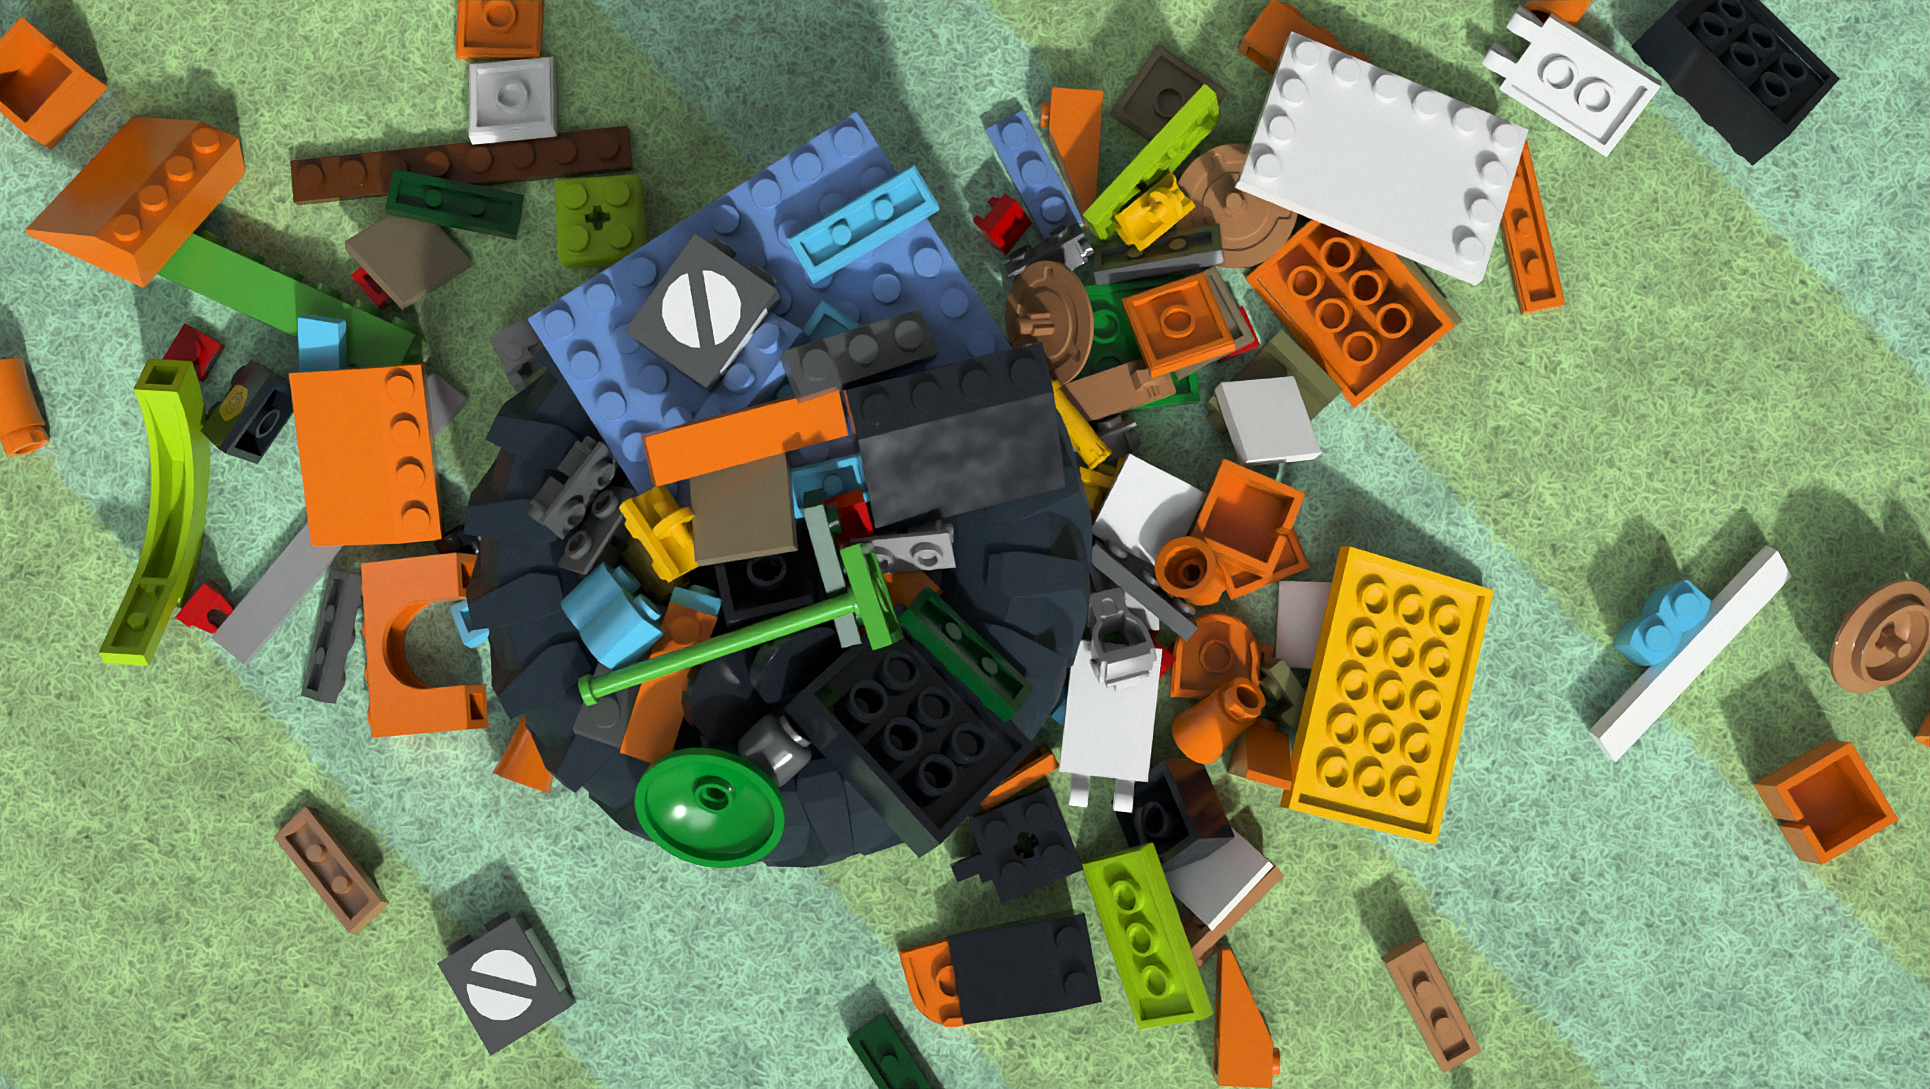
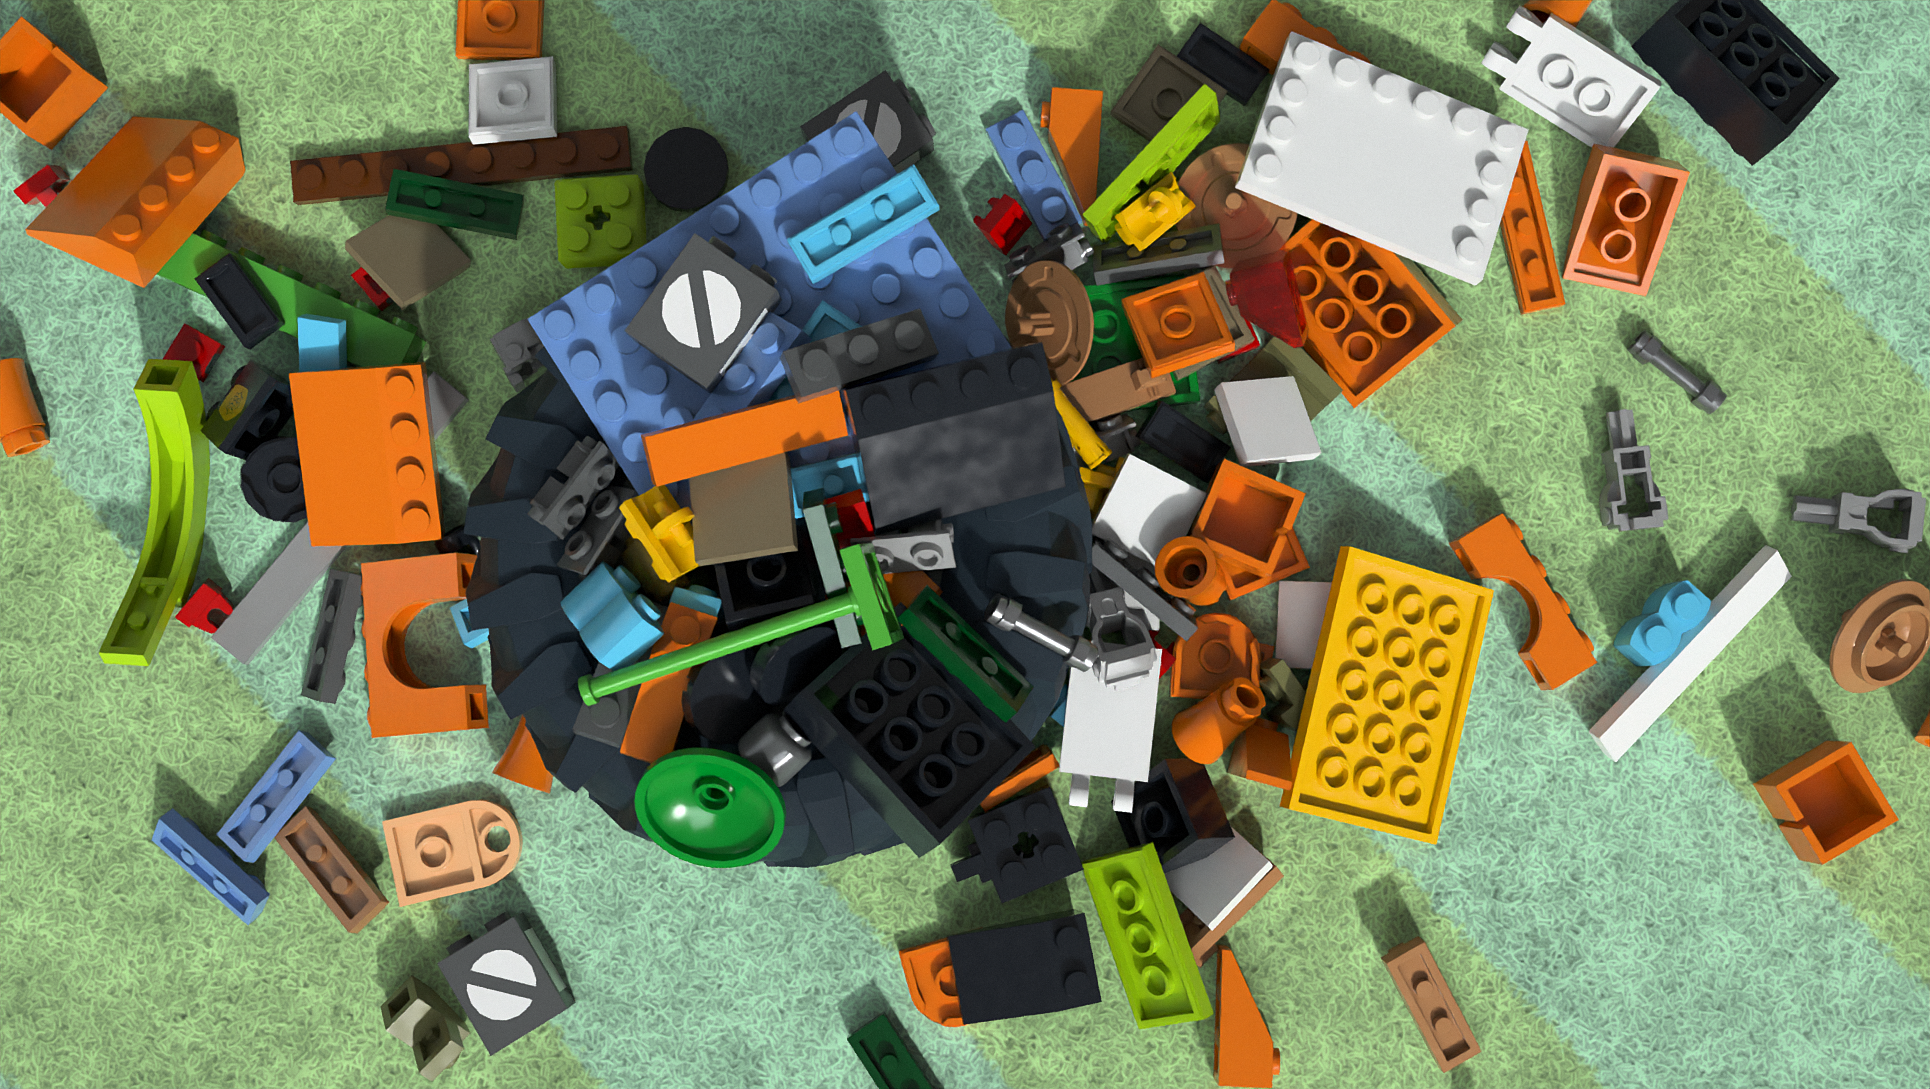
(42, 186): none -> red tile
(210, 866): none -> medium blue plate
(239, 301): none -> black tile
(274, 481): none -> black tile
(276, 796): none -> medium blue plate
(425, 1024): none -> olive brick
(449, 850): none -> light nougat tile
(686, 169): none -> black tile
(888, 117): none -> dark grey brick
(1008, 615): none -> flat silver bar
(1182, 441): none -> black tile
(1223, 63): none -> black tile
(1270, 296): none -> clear red slope
(1554, 646): none -> orange arch
(1622, 218): none -> orange slope
(1628, 460): none -> light grey piece
(1706, 395): none -> flat silver bar
(1849, 513): none -> light grey piece

